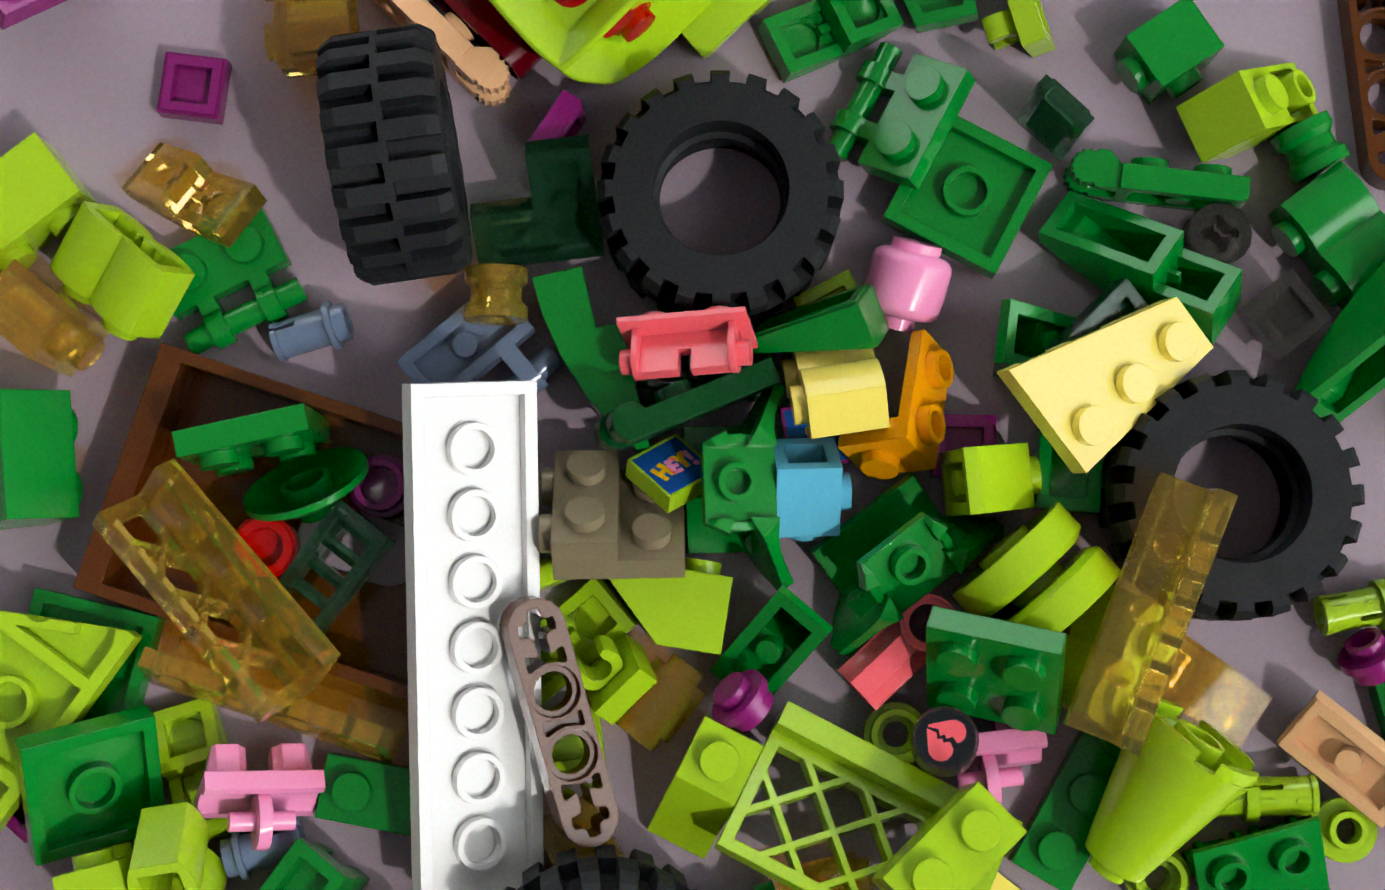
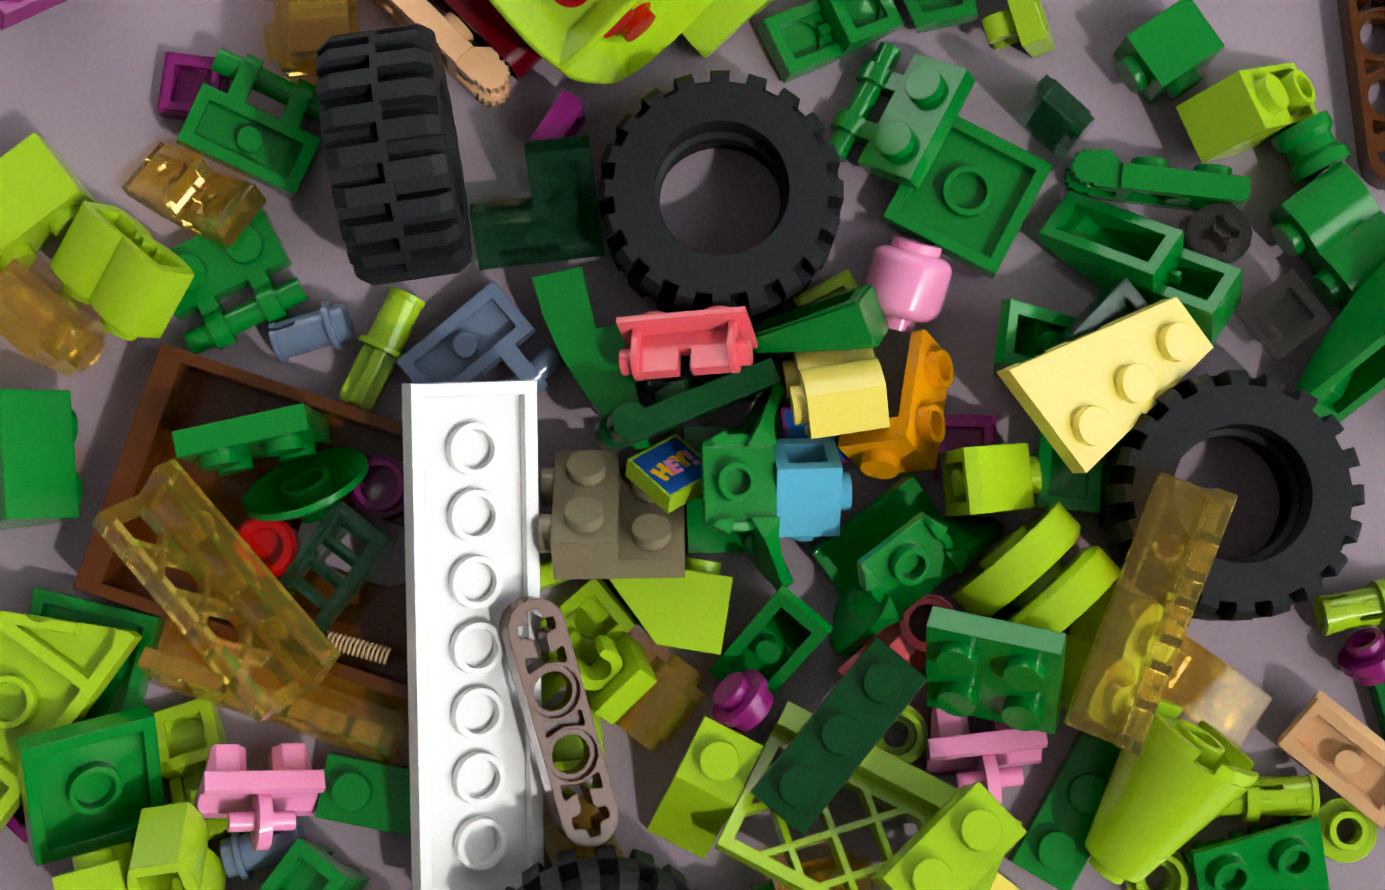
(246, 137): none -> green plate
(374, 647): none -> tan leg
(381, 349): none -> lime axle
(496, 294): clear yellow wheel -> none
(838, 736): none -> dark green plate
(944, 741): tile -> none

